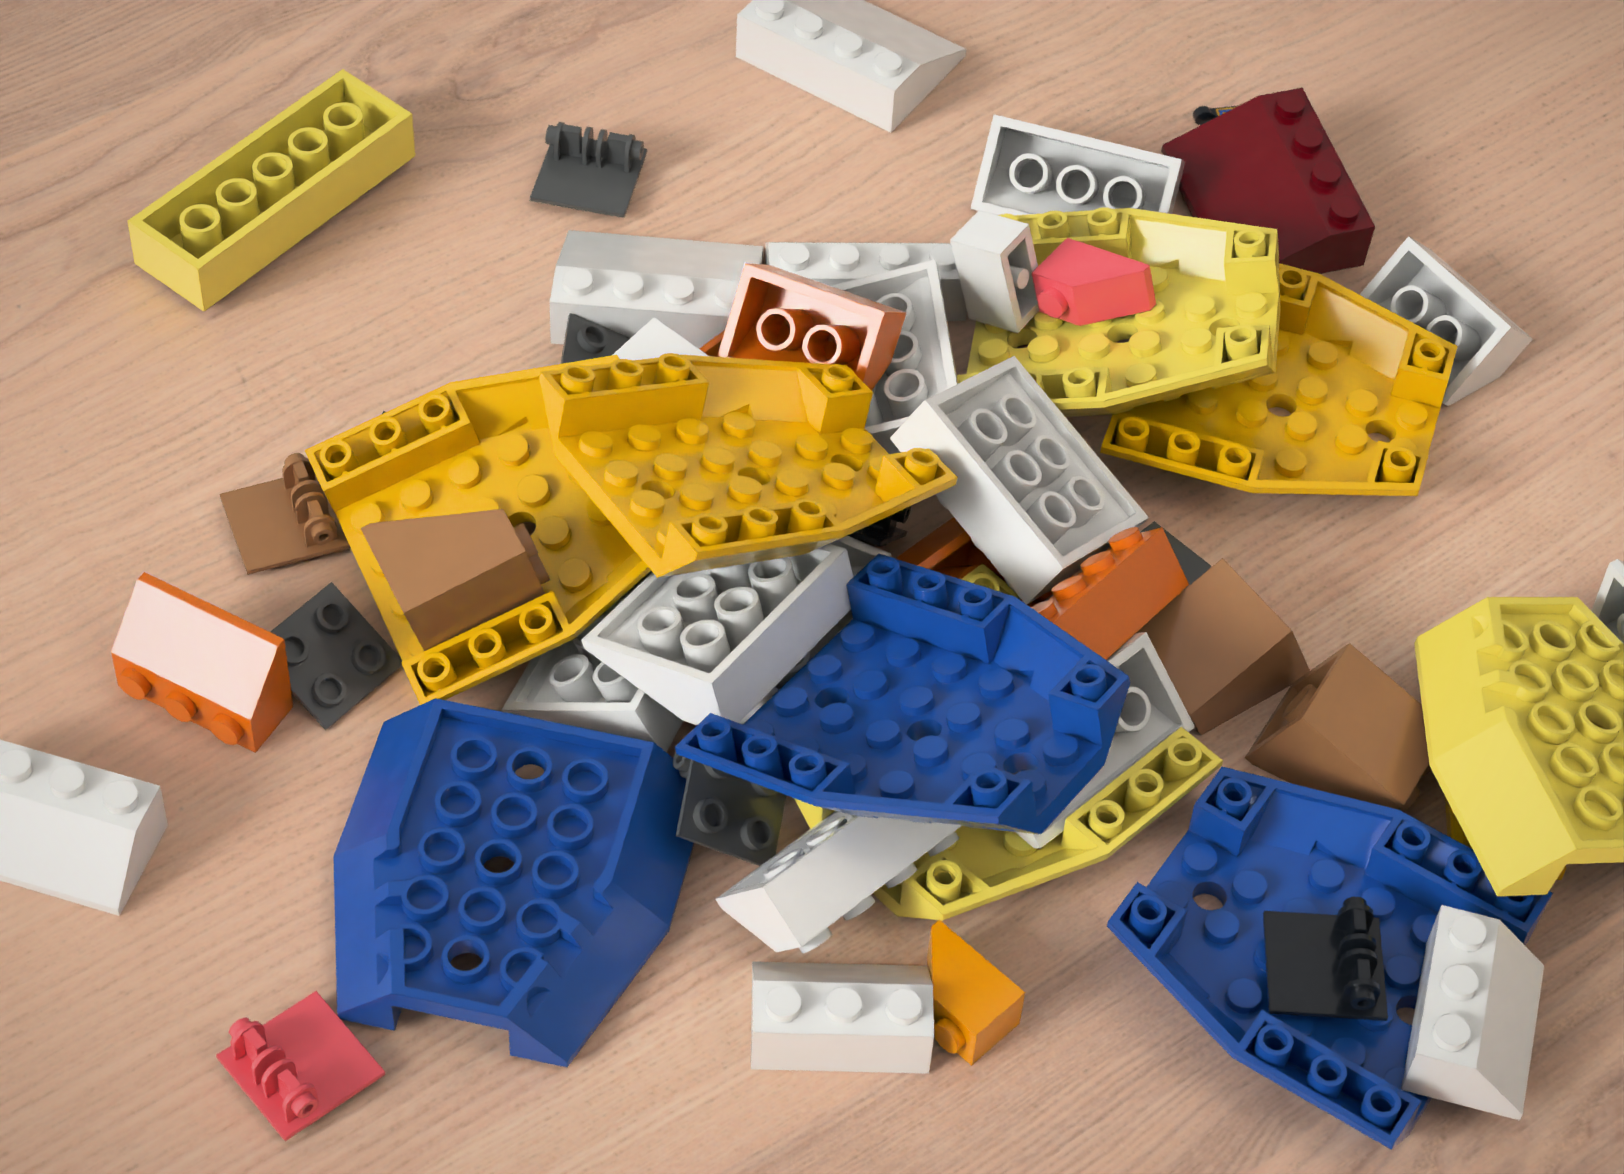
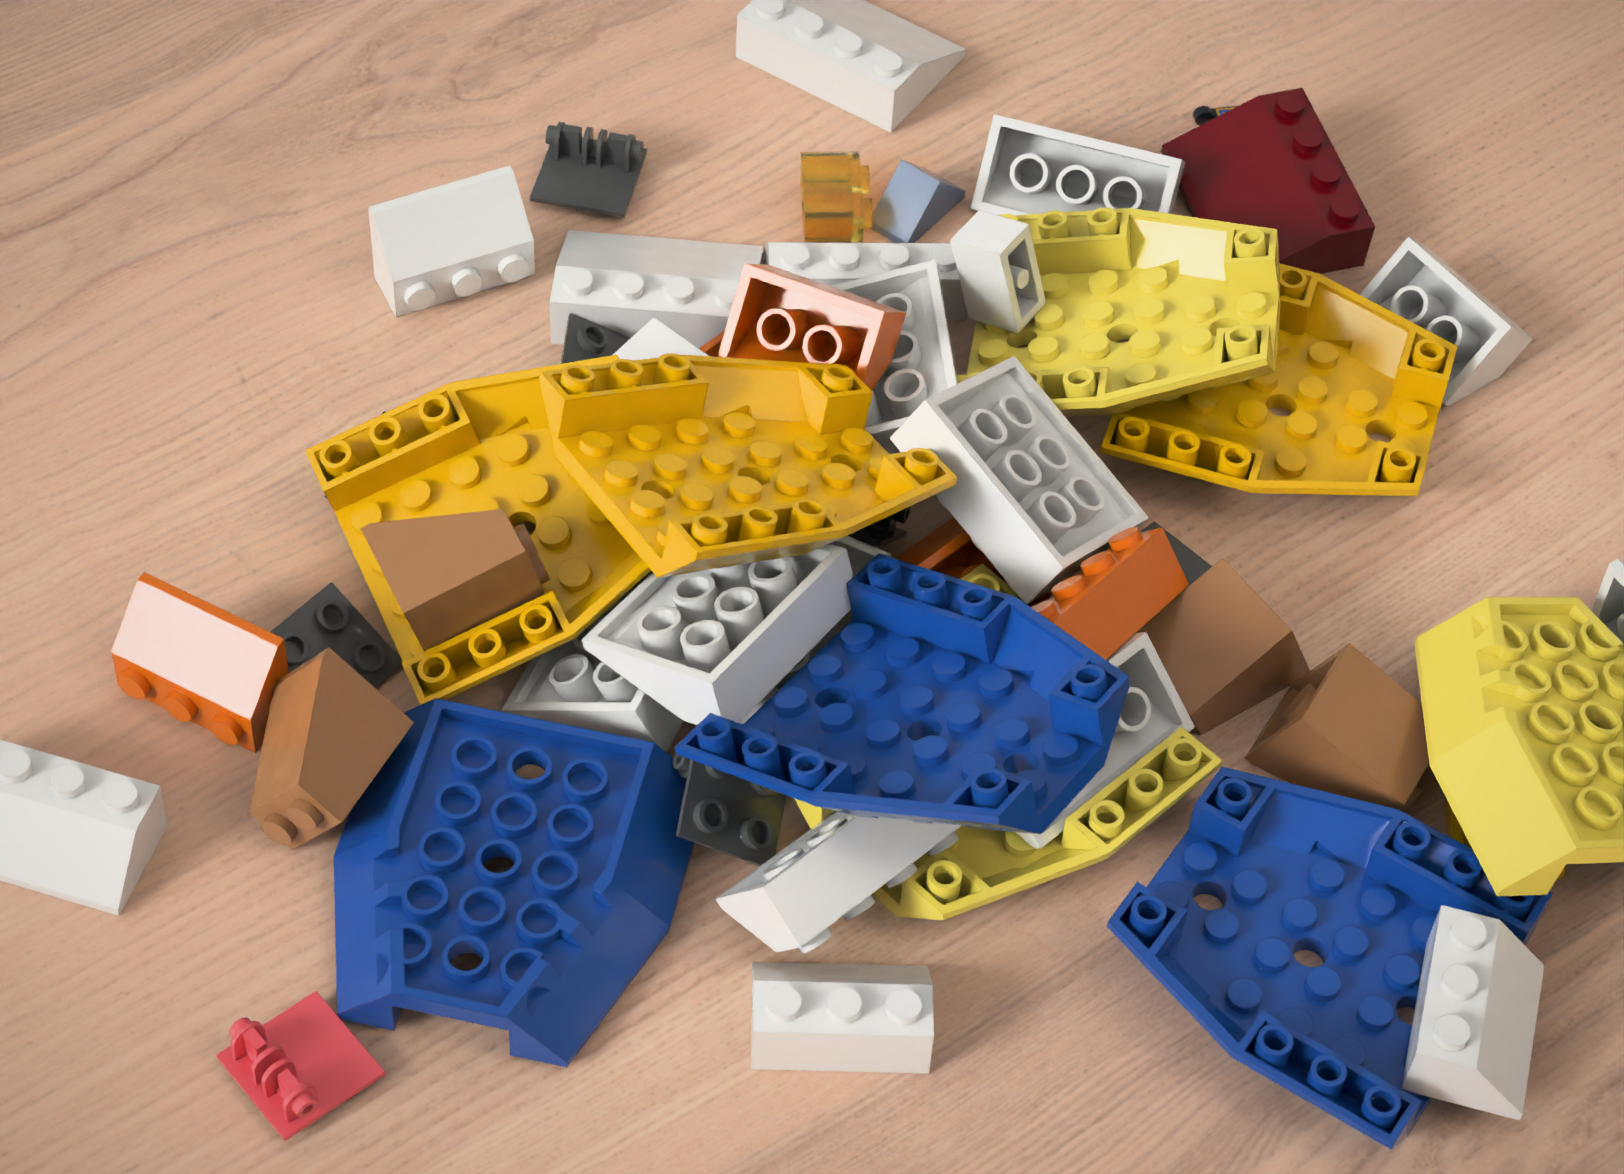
(272, 189): light yellow brick -> none
(283, 519): medium nougat hinge -> none
(321, 748): none -> medium nougat slope
(451, 241): none -> white slope
(833, 196): none -> clear yellow brick
(913, 203): none -> slope
(970, 996): light orange slope -> none
(1091, 284): coral slope -> none
(1326, 963): black hinge -> none

